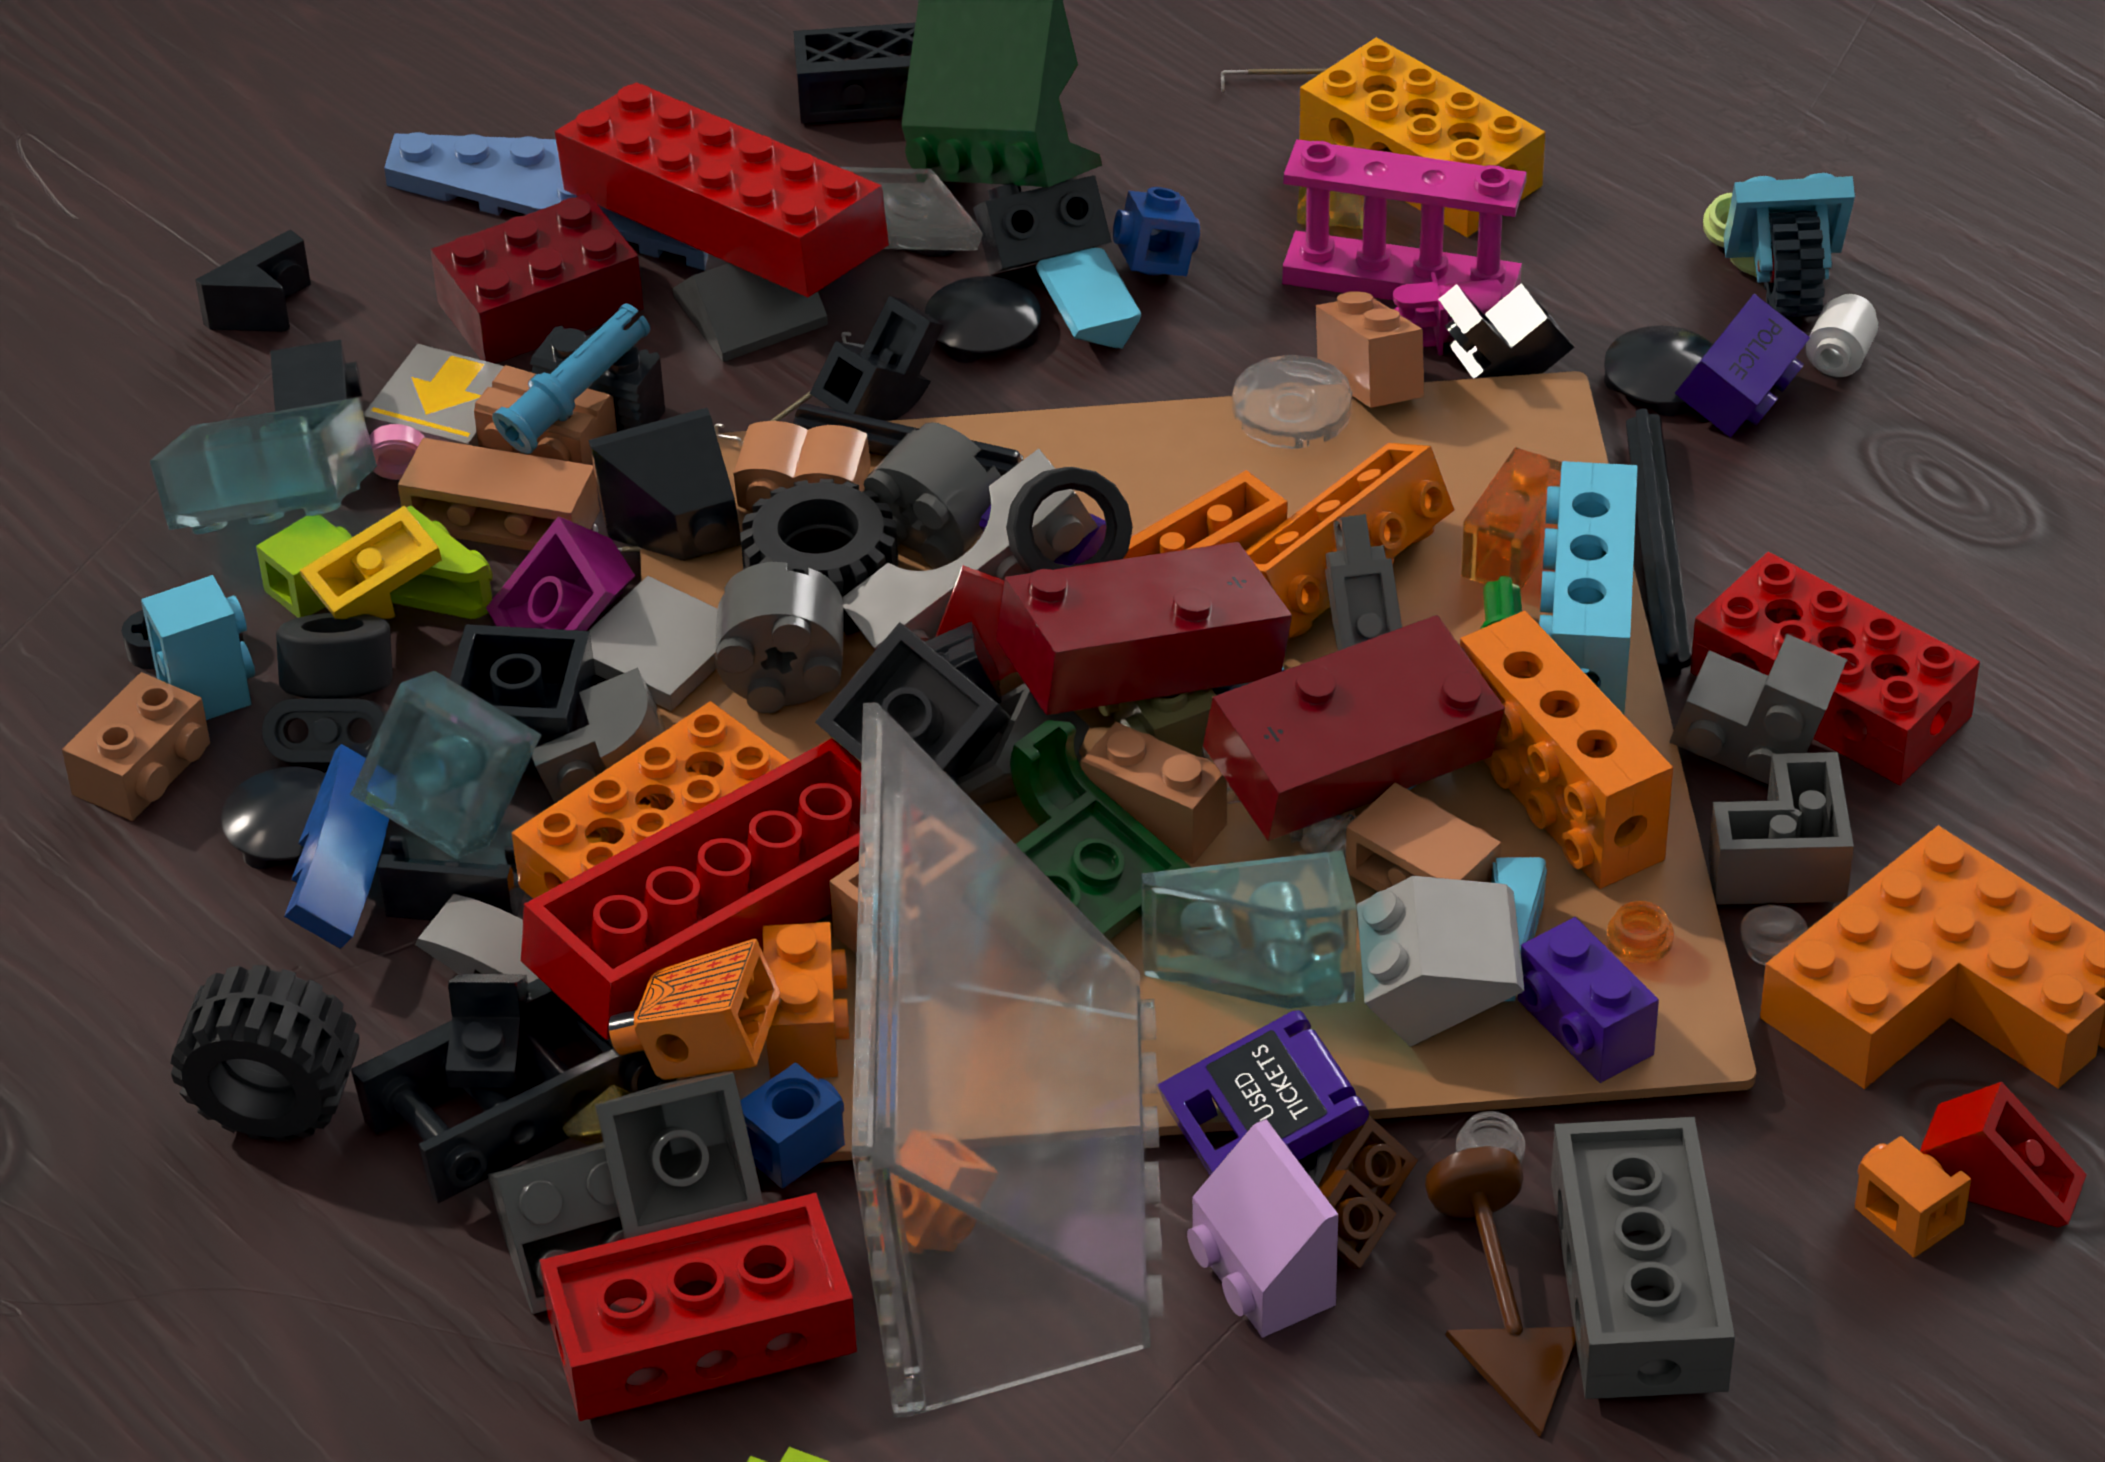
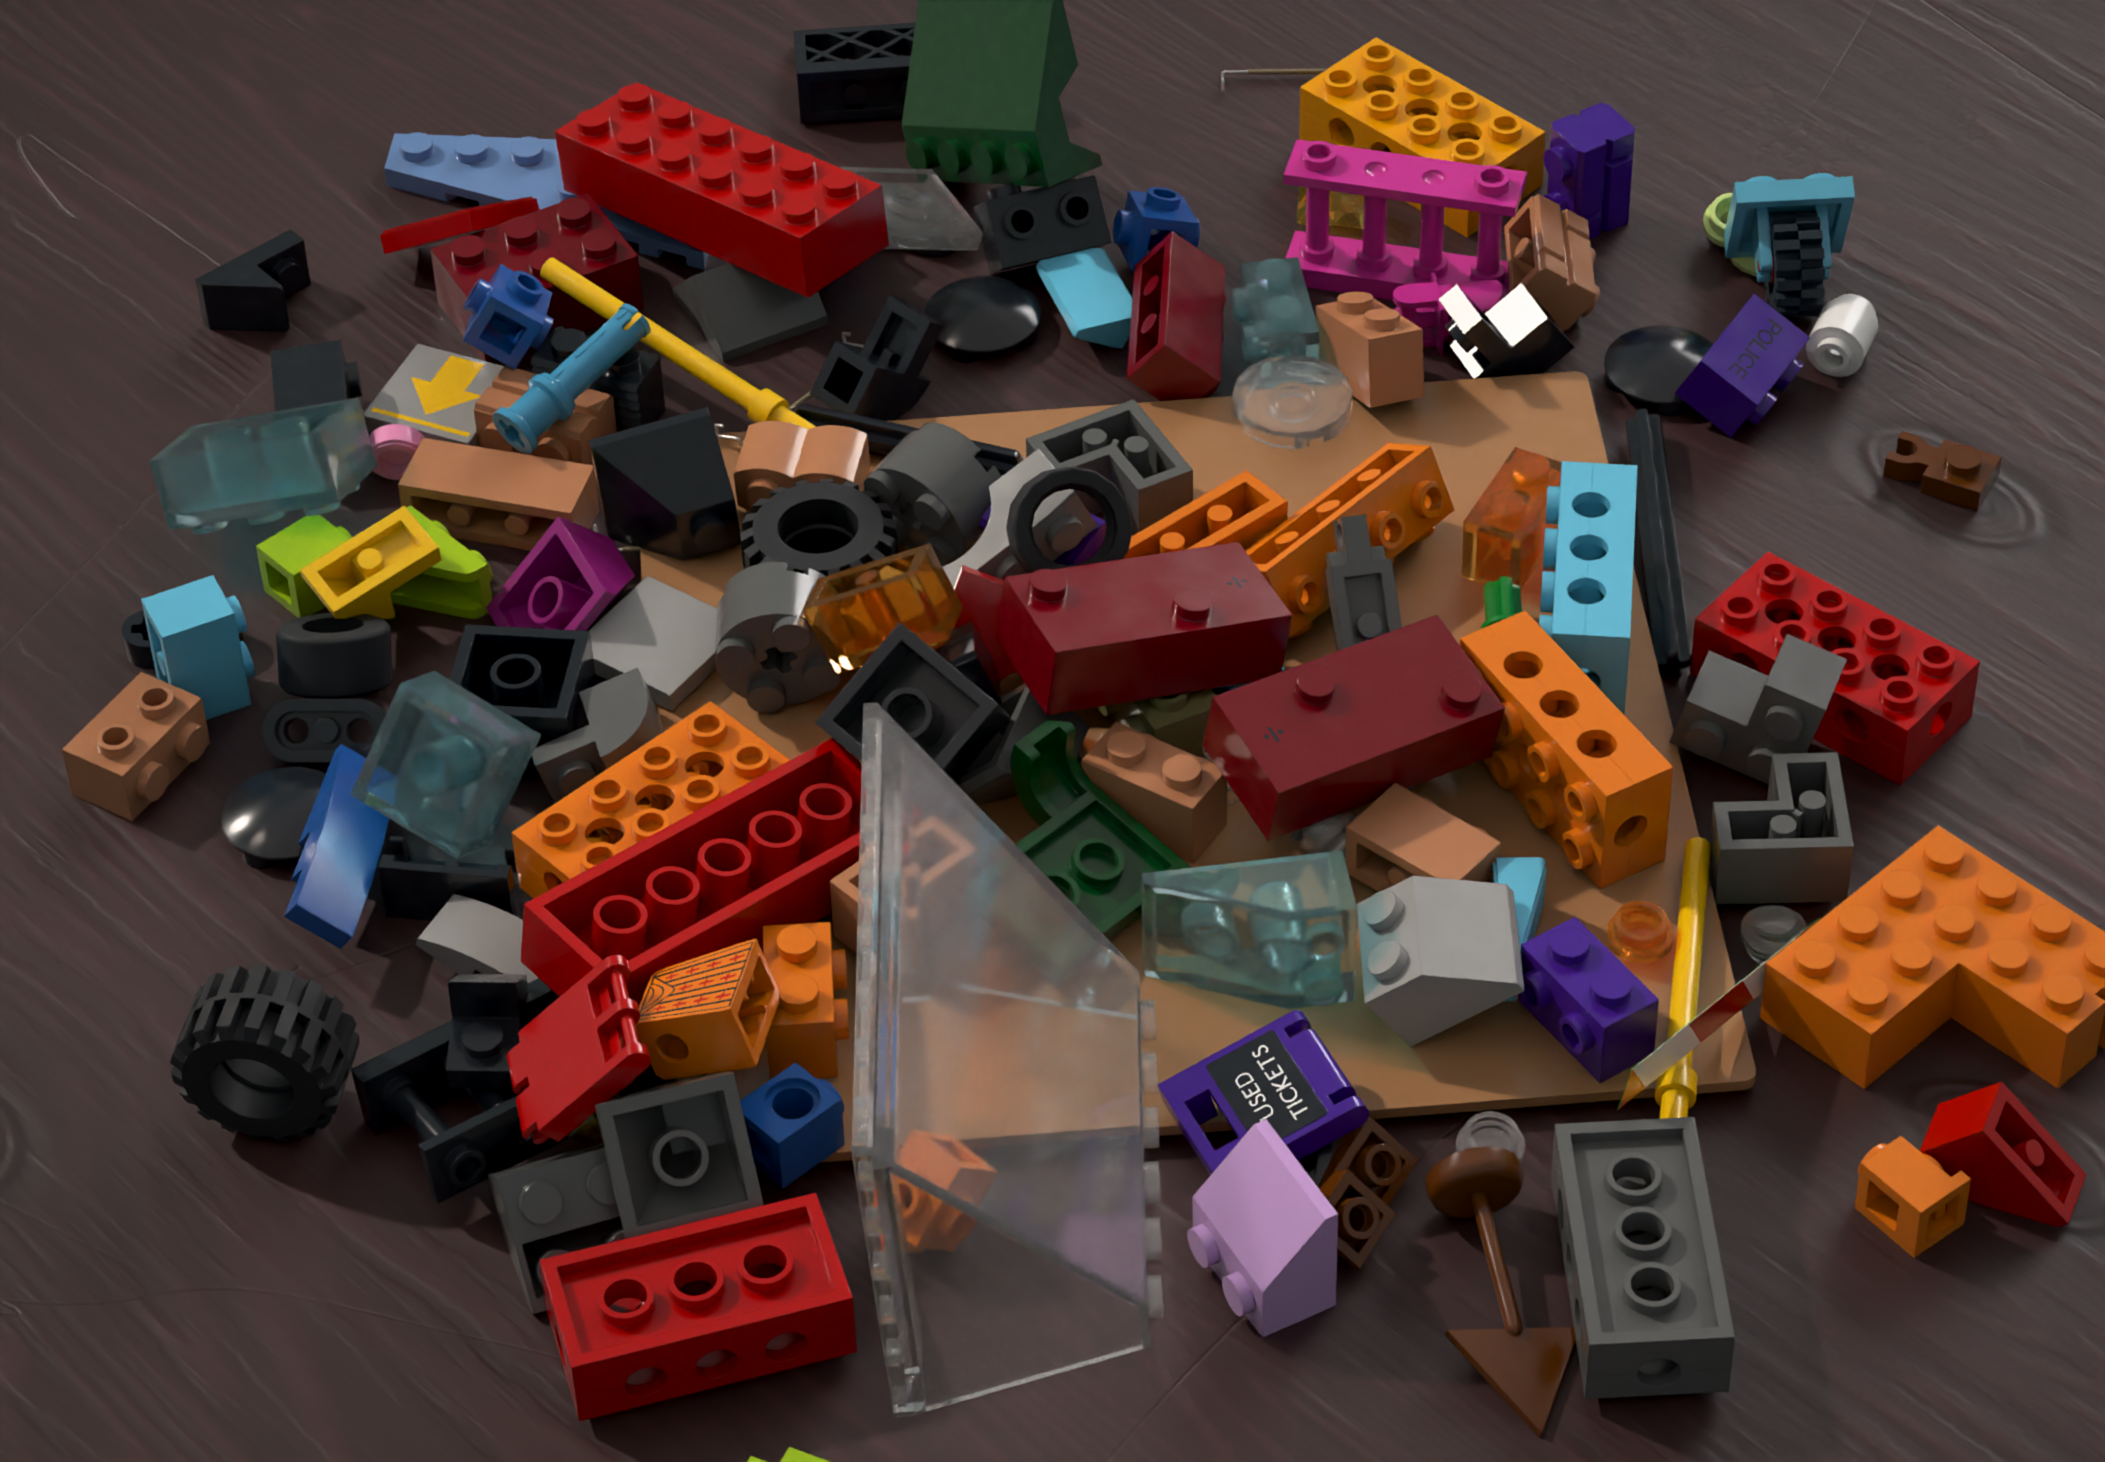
(455, 224): none -> red tile
(508, 315): none -> blue brick
(577, 1053): none -> red plate
(761, 405): none -> yellow bar
(865, 603): none -> clear orange brick
(1128, 452): none -> dark grey brick
(1177, 322): none -> dark red brick
(1274, 310): none -> clear light blue brick
(1552, 259): none -> nougat brick
(1592, 166): none -> dark purple brick
(1678, 1085): none -> yellow bar
(1696, 1030): none -> sticker
(1947, 473): none -> reddish brown plate

